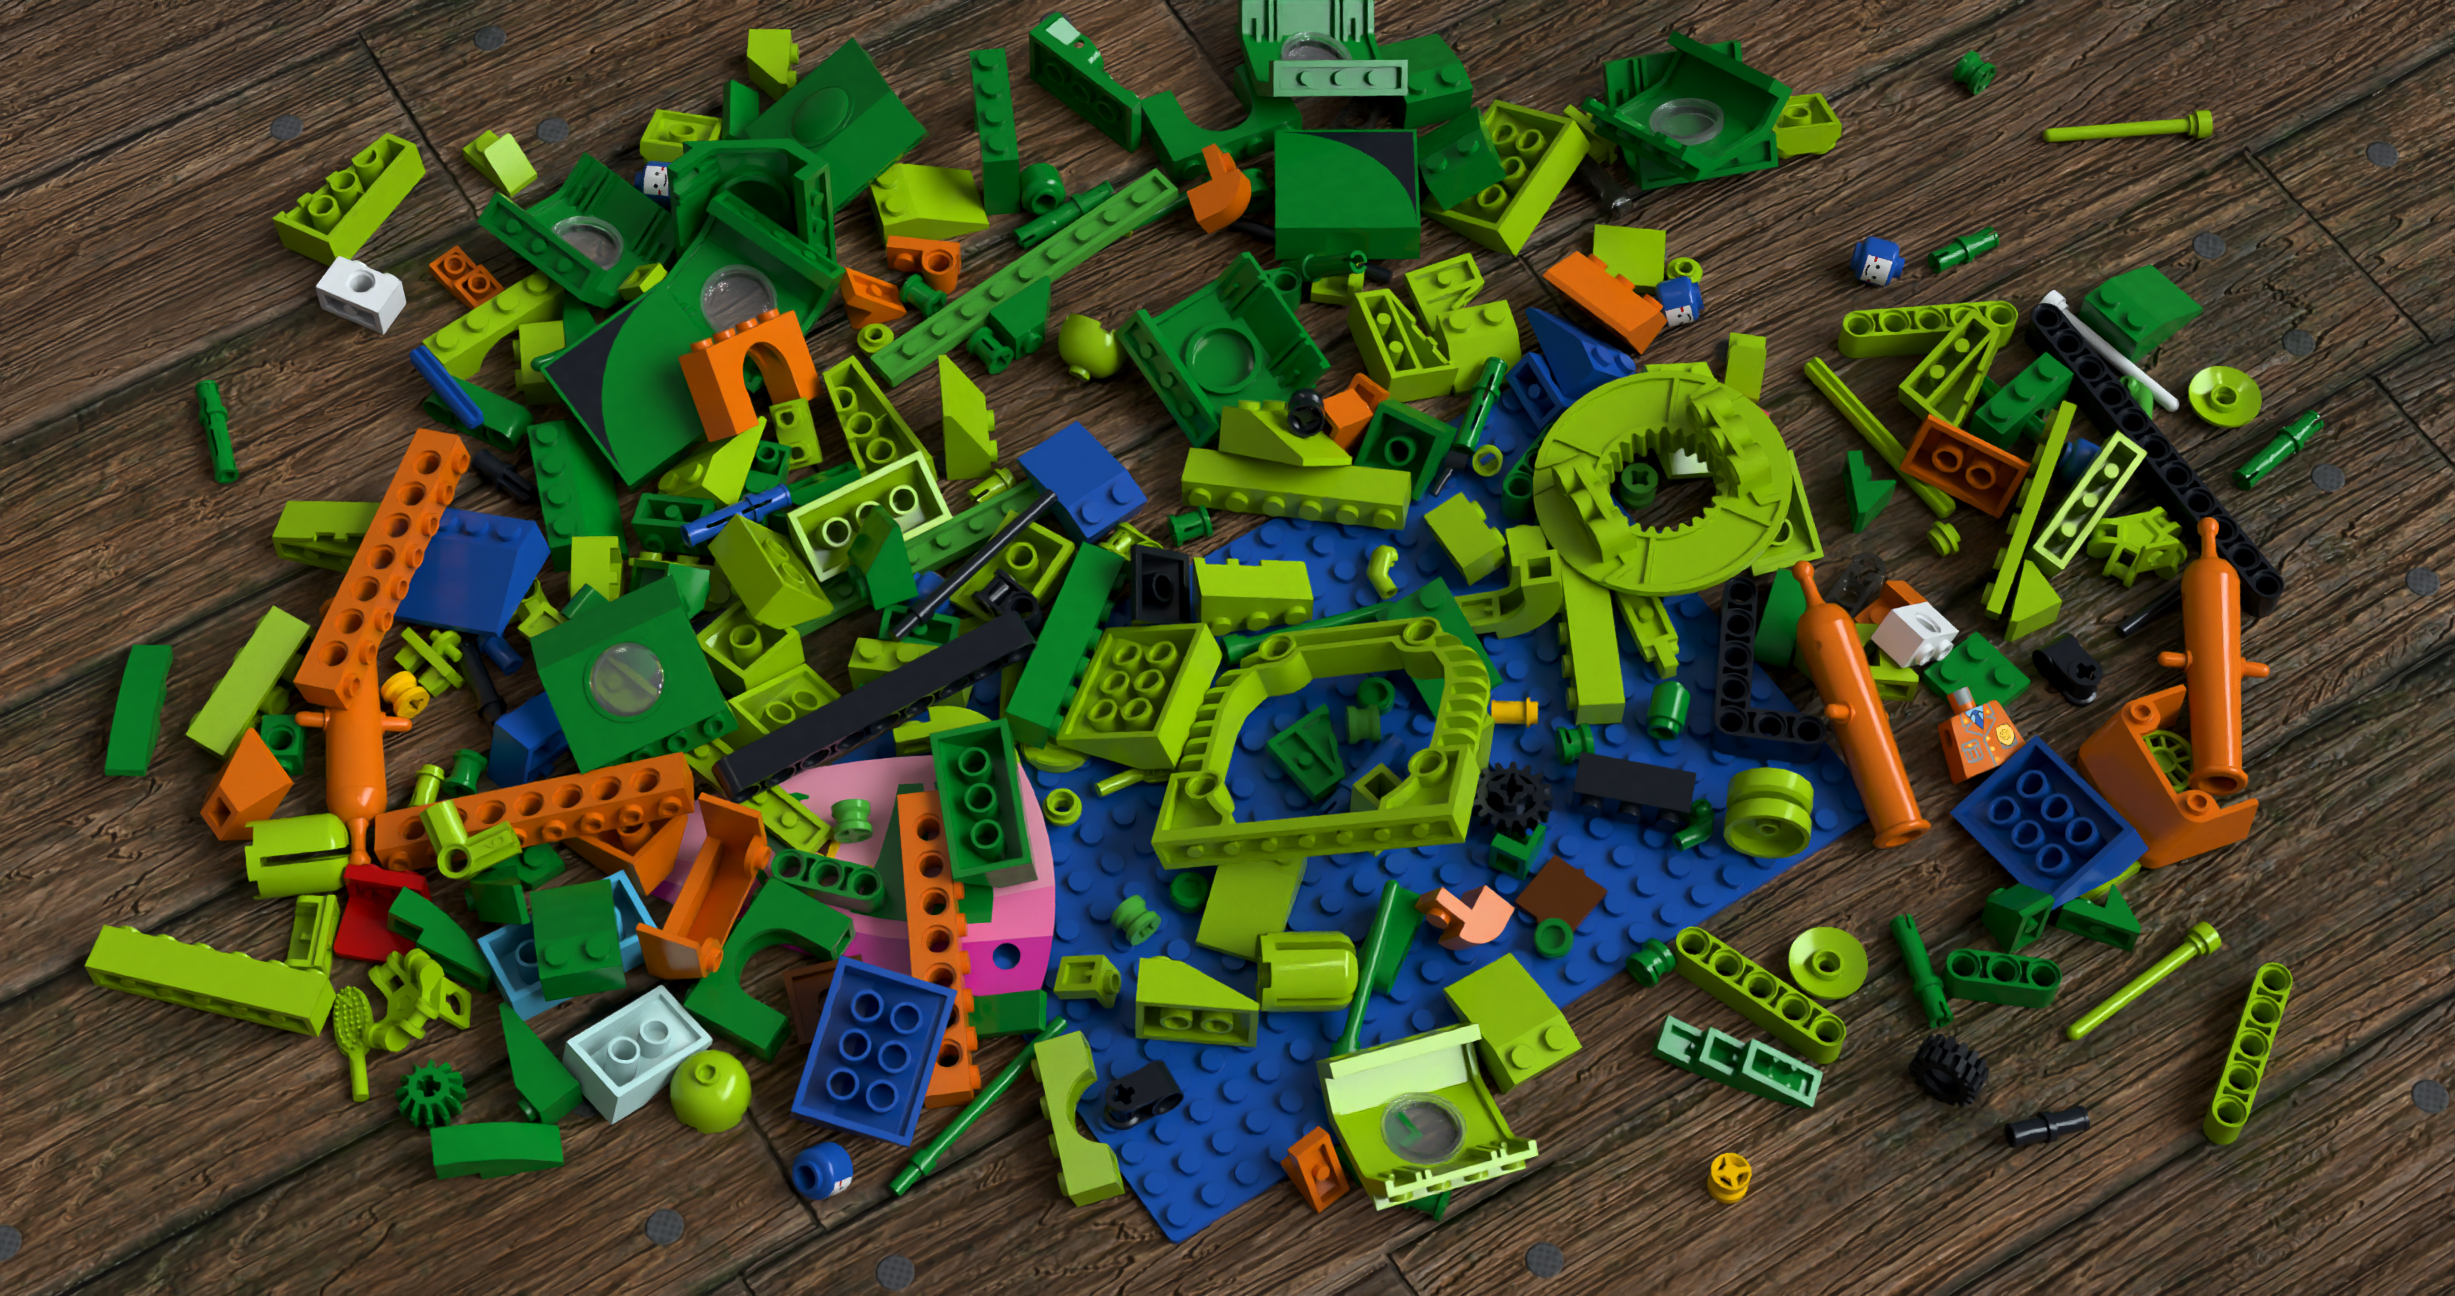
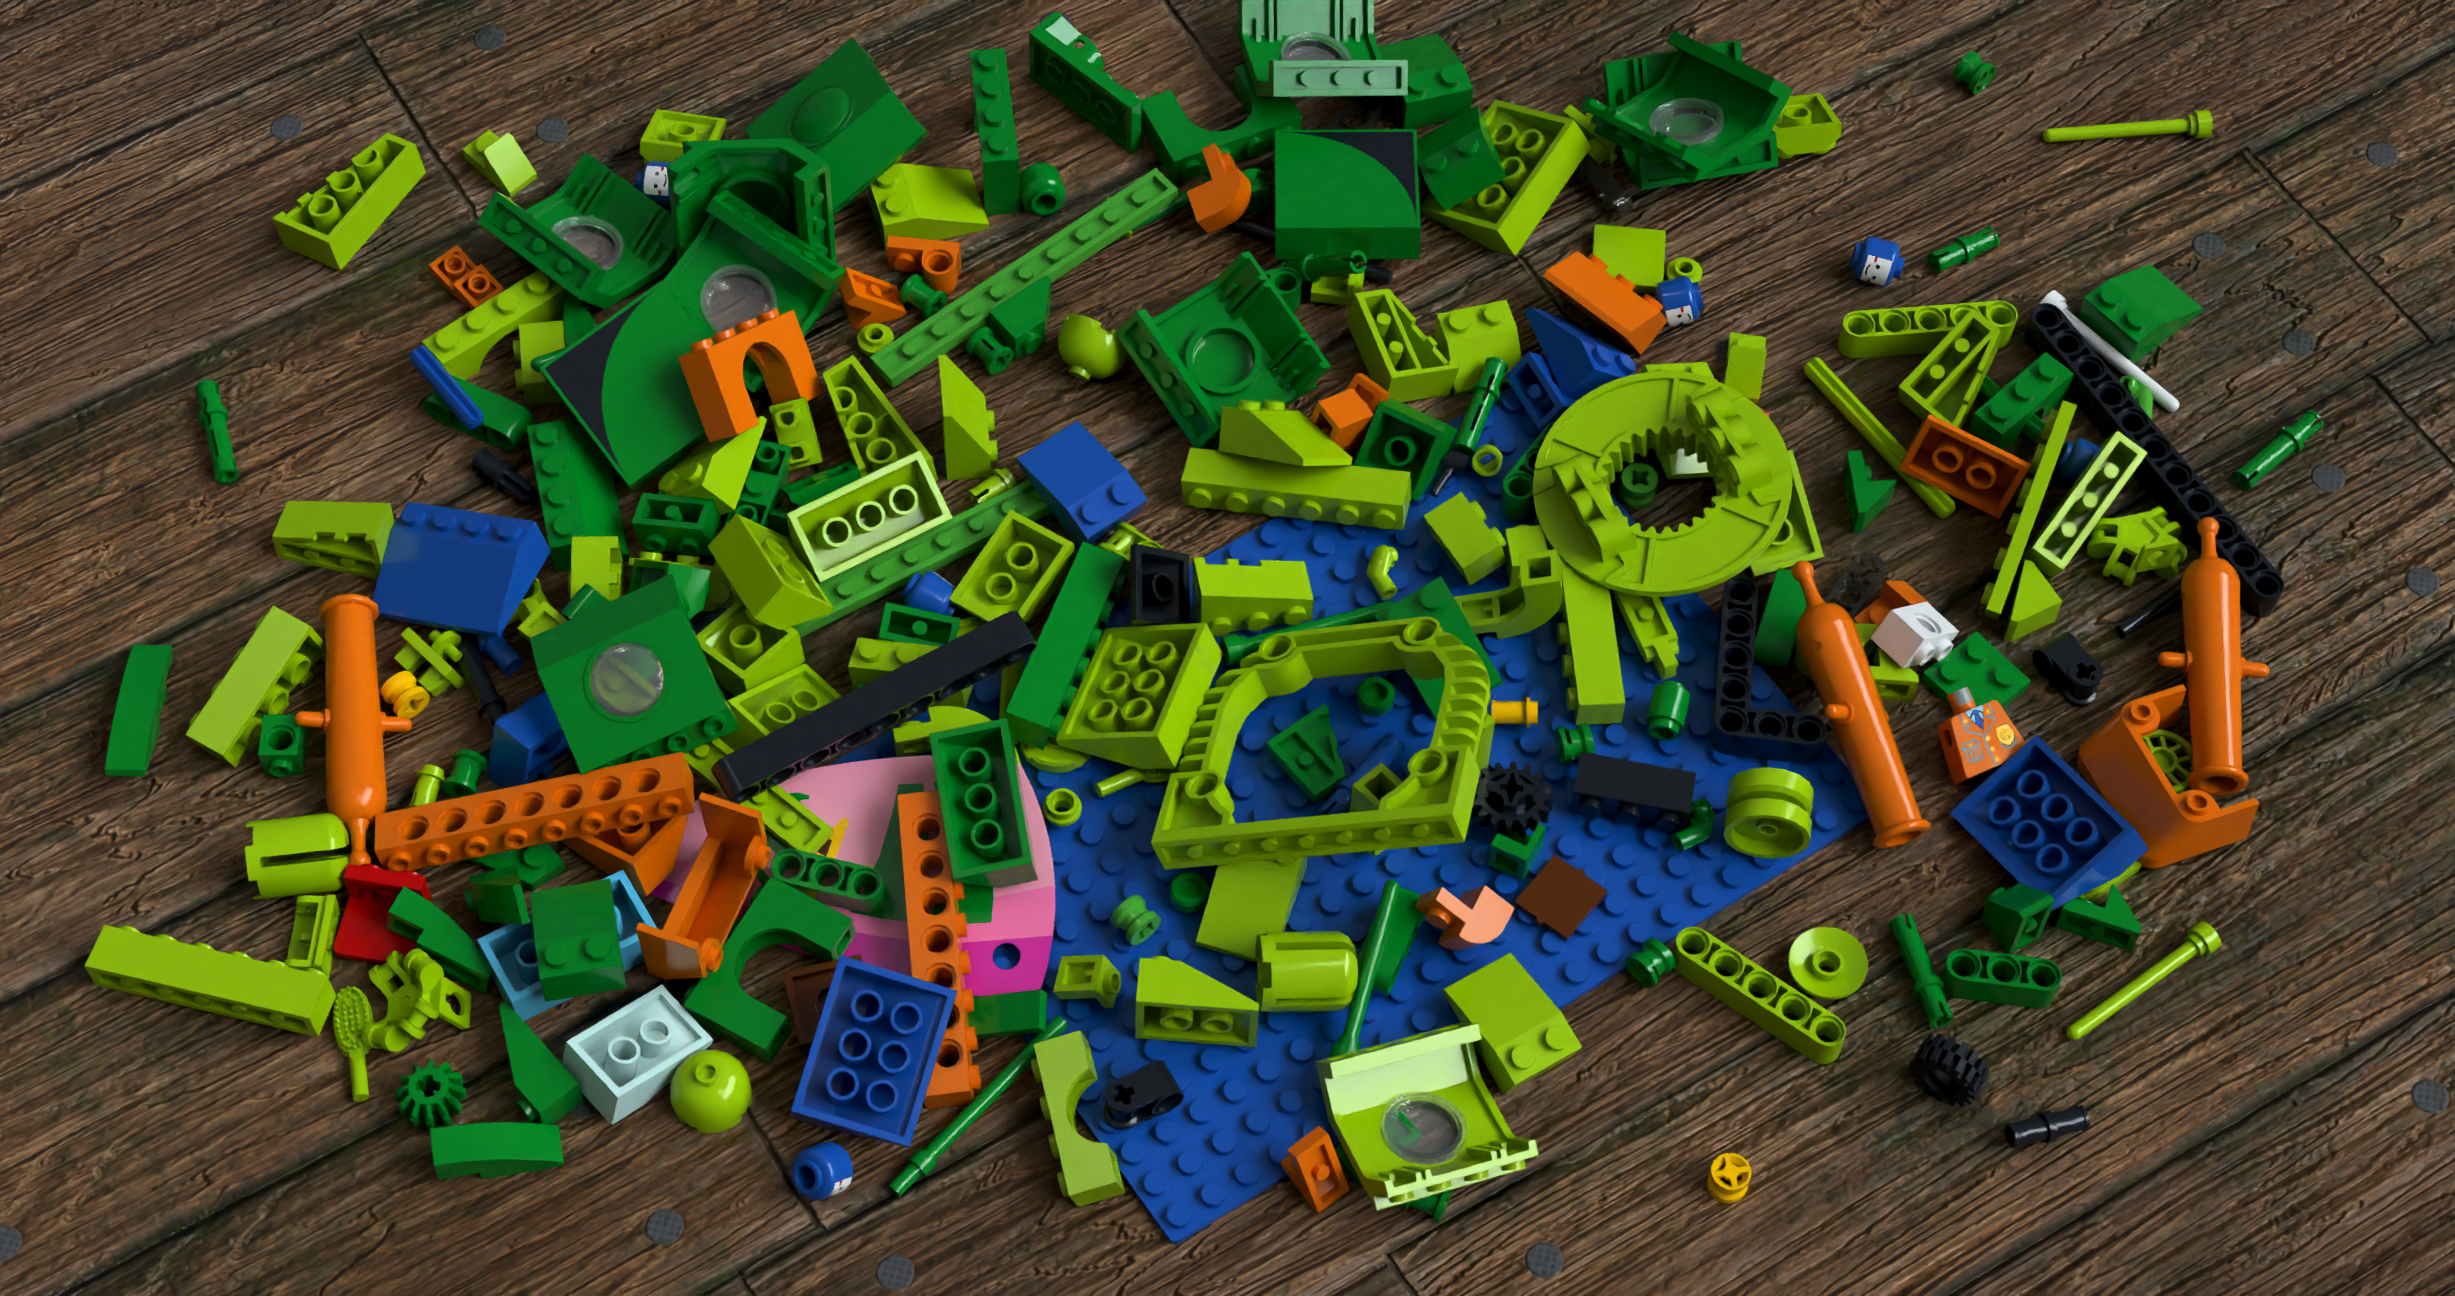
(245, 789): orange slope -> none
(361, 294): white brick -> none
(382, 569): orange brick -> none
(450, 836): lime piece -> none
(641, 280): lime plate -> none
(739, 110): green tile -> none
(771, 60): lime slope -> none
(774, 499): blue pin -> none
(851, 820): bright green wheel -> none
(880, 562): green slope -> none
(923, 610): black bar -> none
(1006, 595): black piece -> none
(1063, 215): green pin -> none
(1189, 525): green bush -> none
(1306, 421): black wheel -> none
(1362, 723): bright green wheel -> none
(1443, 287): lime wing -> none
(1553, 938): green tile -> none
(1737, 1064): green slope -> none
(1944, 538): lime plate -> none
(2229, 386): lime dish -> none
(2239, 1066): lime beam -> none

